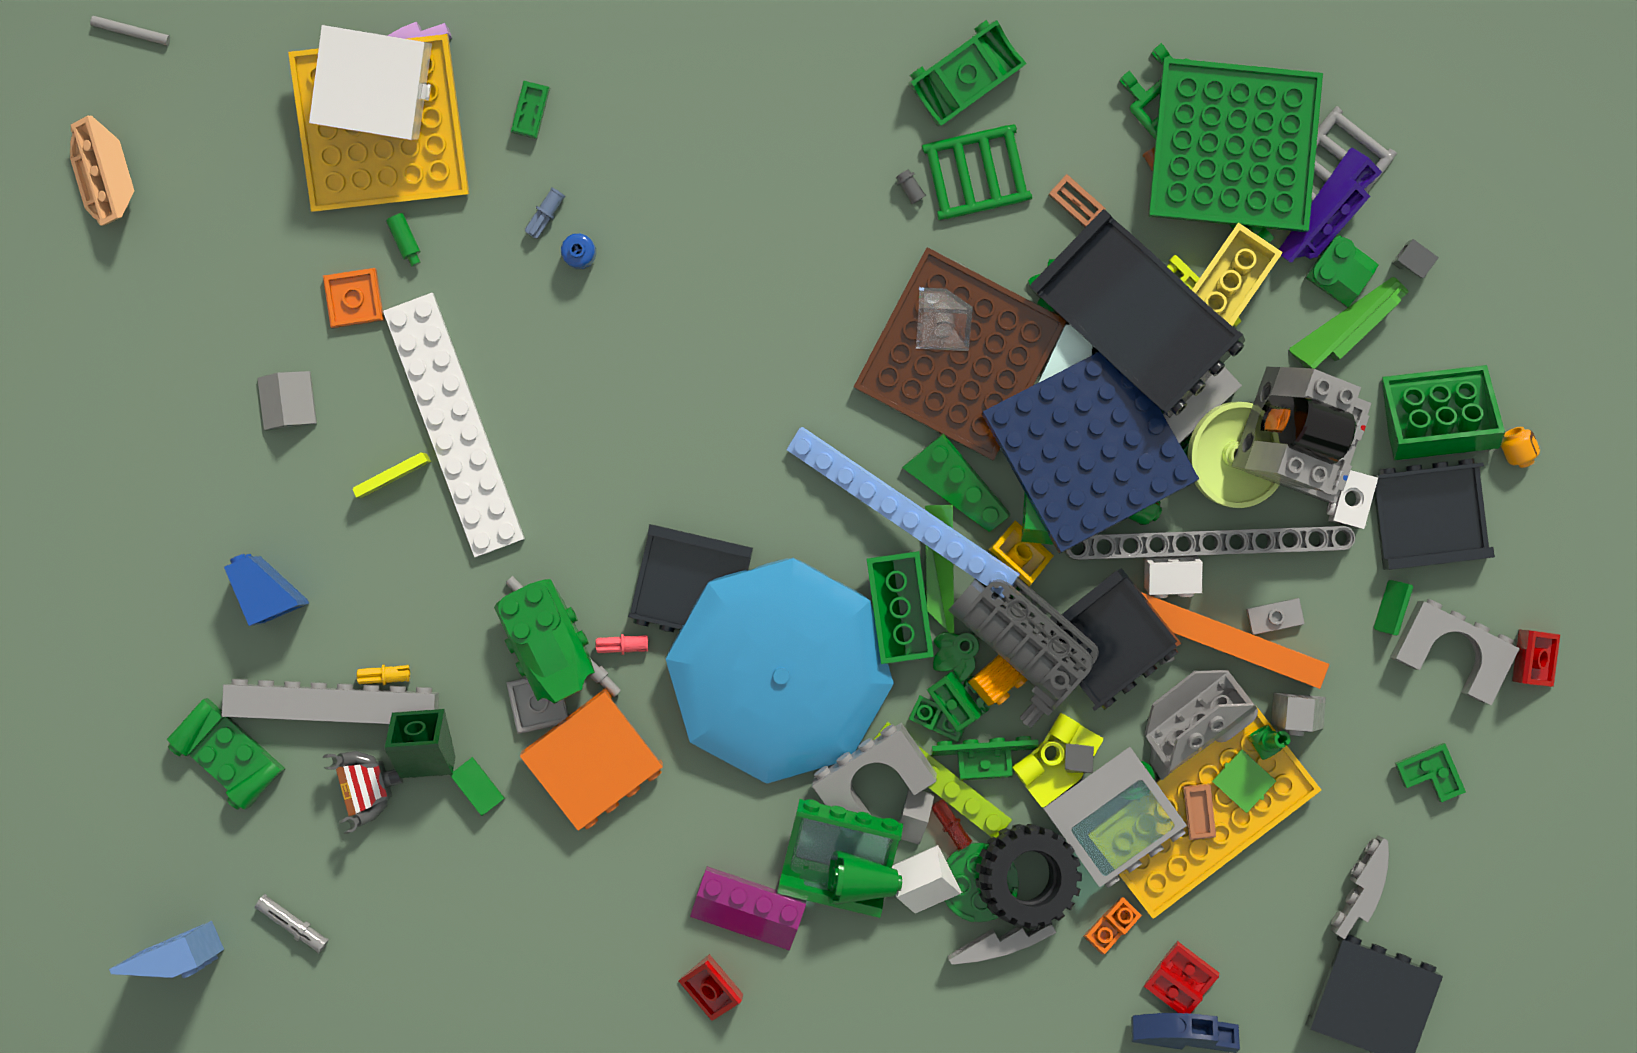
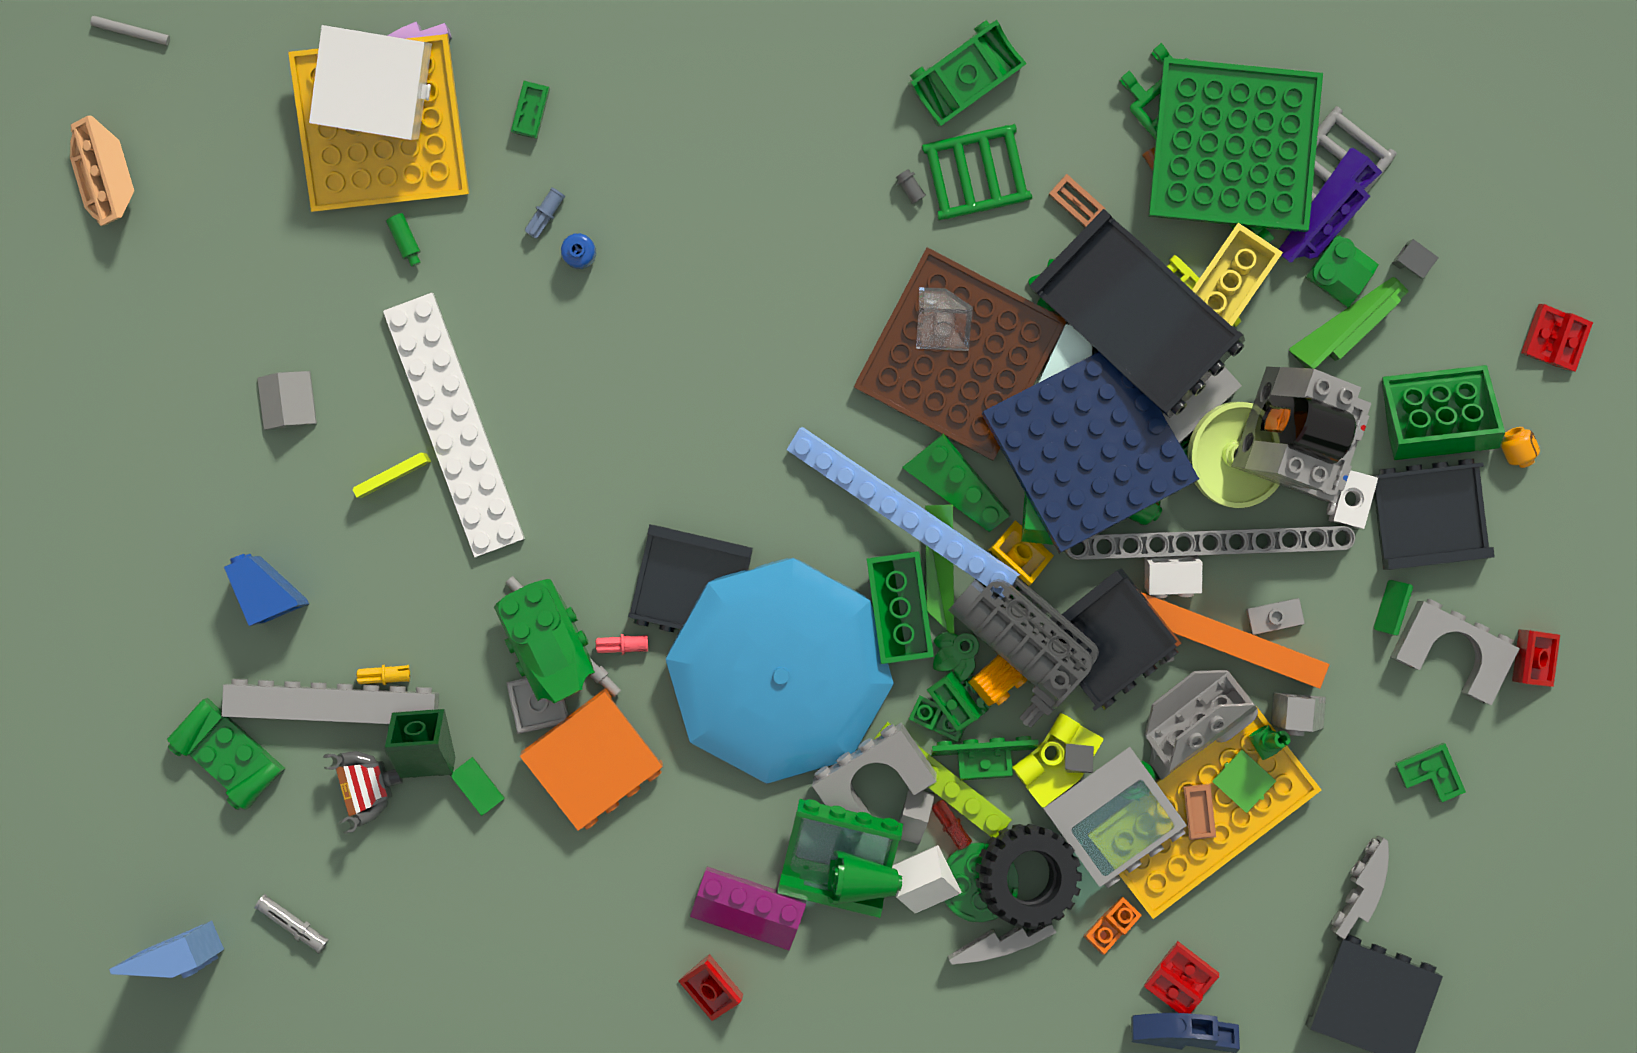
(353, 298): orange tile -> none
(1557, 337): none -> red slope

